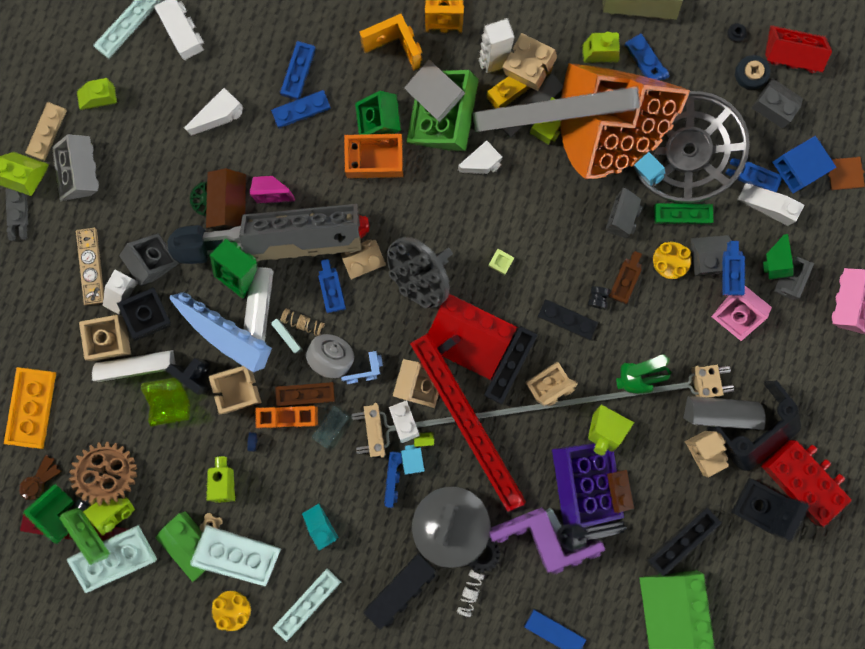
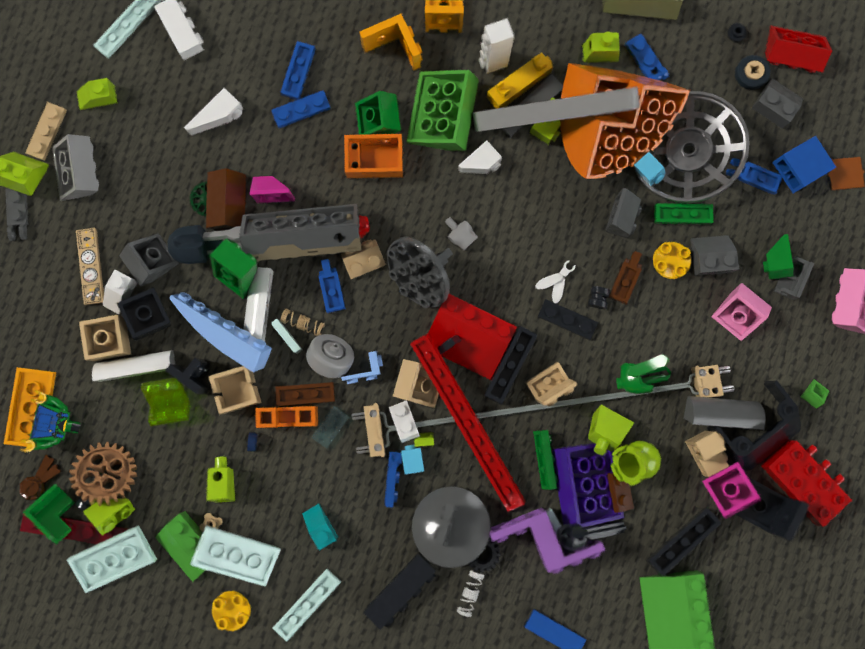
(49, 423): none -> torso
(84, 536): bright green plate -> none
(434, 90): light grey tile -> none
(461, 234): none -> light grey piece
(501, 262): yellowish green plate -> none
(527, 61): tan piece -> none
(545, 459): none -> green plate
(557, 280): none -> white piece
(635, 462): none -> lime tile
(731, 490): none -> dark pink brick
(733, 270): blue hinge -> none
(771, 203): white slope -> none
(815, 394): none -> bright green slope

